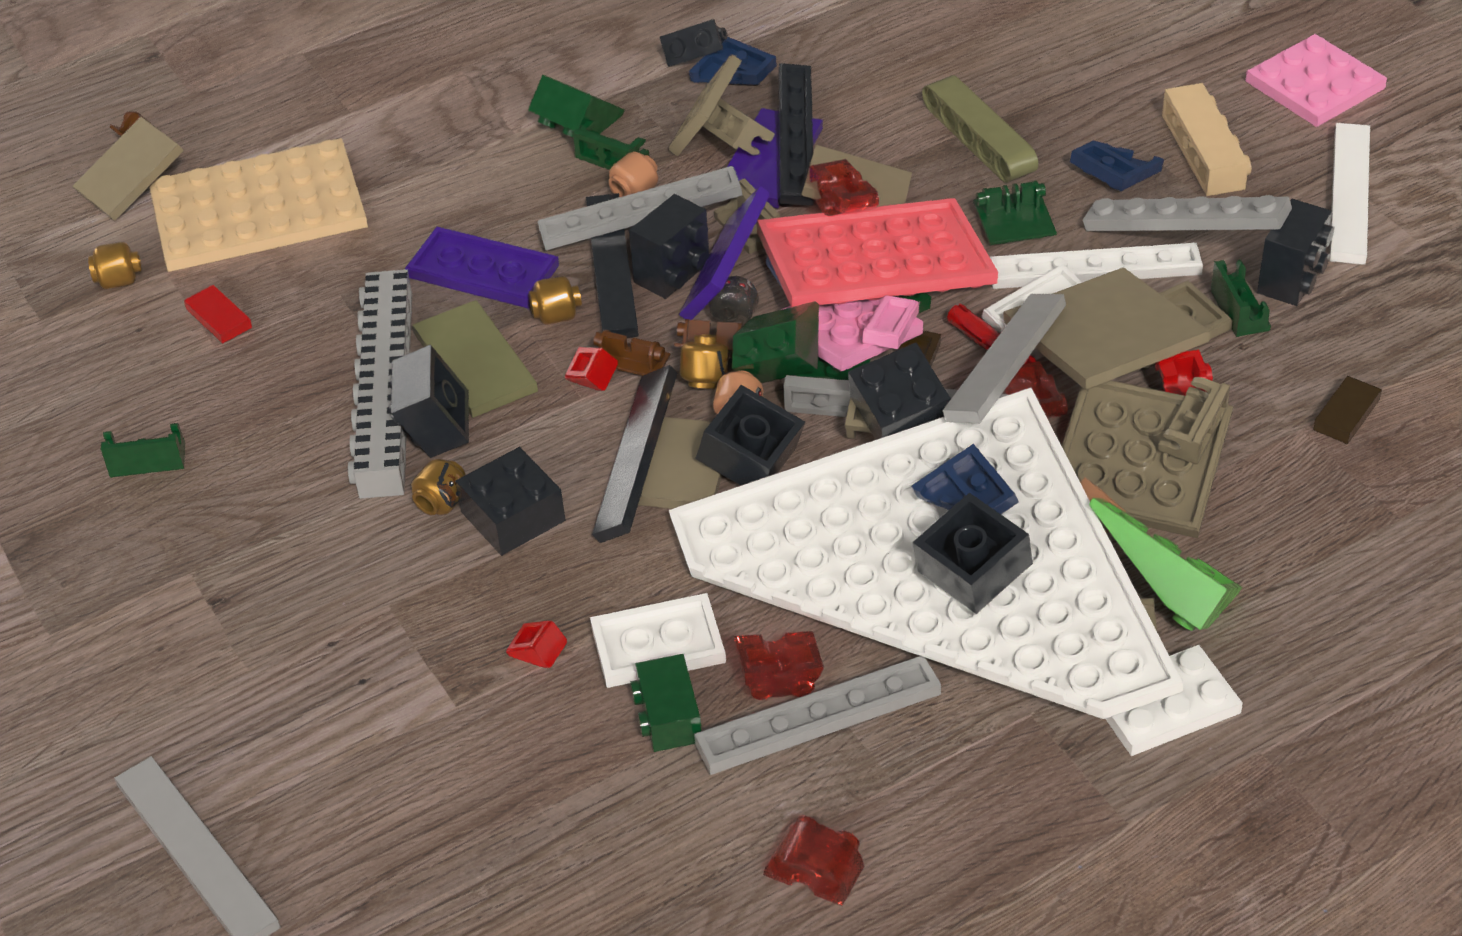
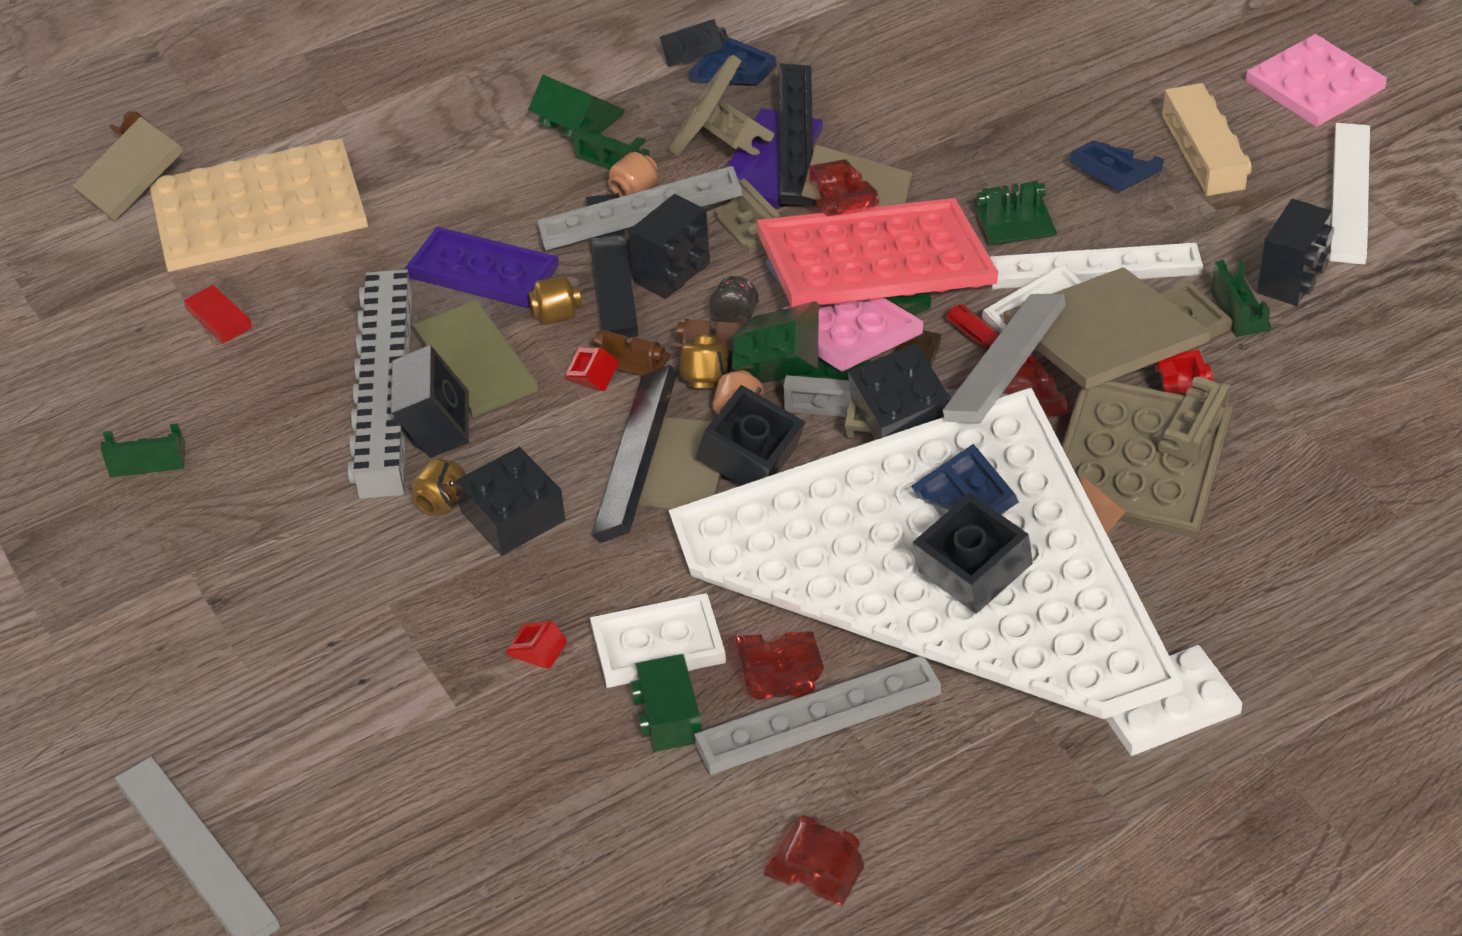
(114, 265): pearl gold head -> none
(724, 254): dark purple tile -> none
(891, 322): bright pink tile -> none
(980, 129): olive beam -> none
(1184, 585): bright green wedge -> none
(1188, 214): light grey plate -> none
(1347, 409): dark brown tile -> none

